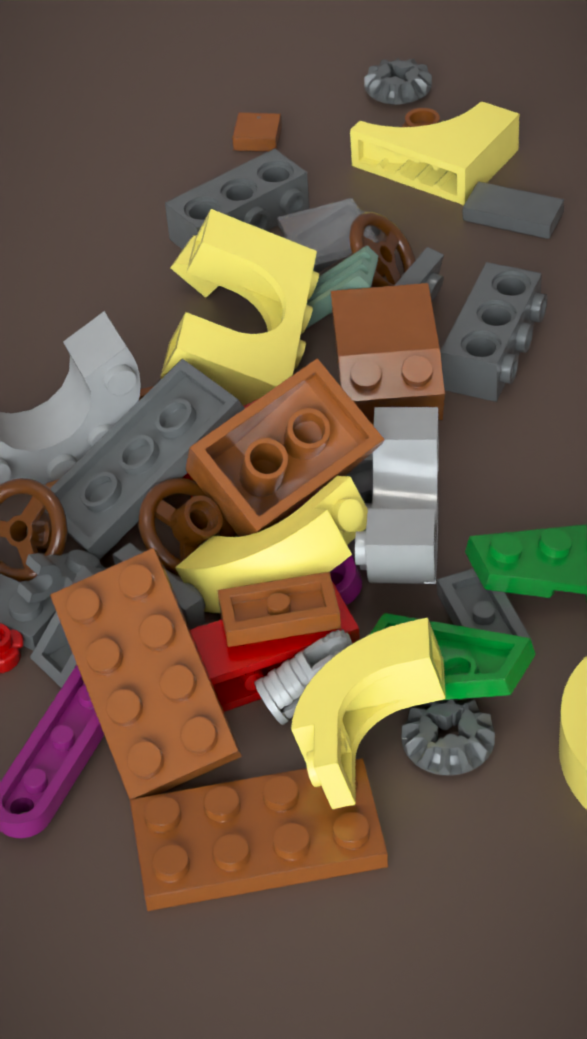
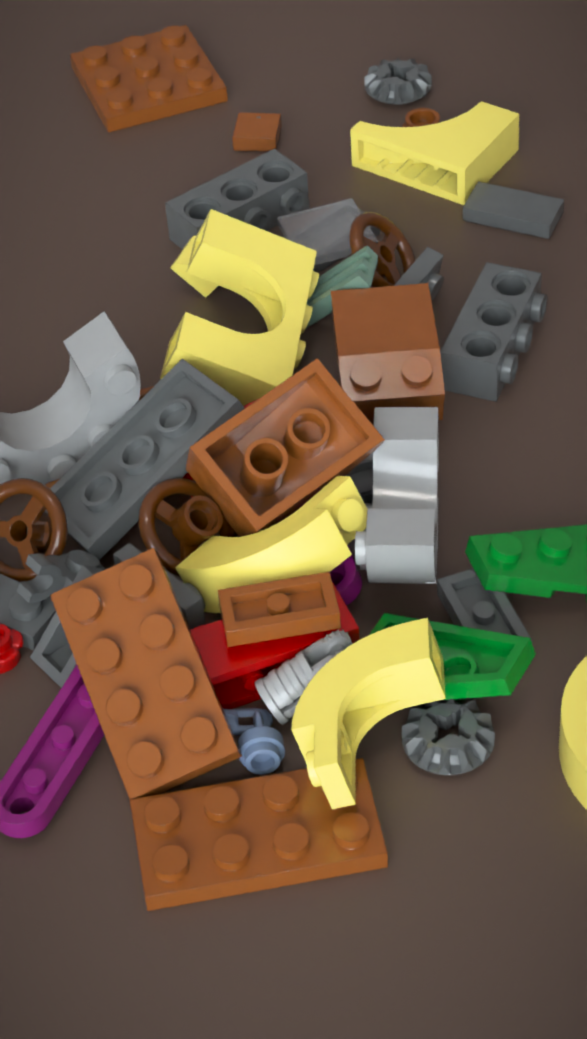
(148, 77): none -> dark orange plate
(259, 743): none -> sand blue piece

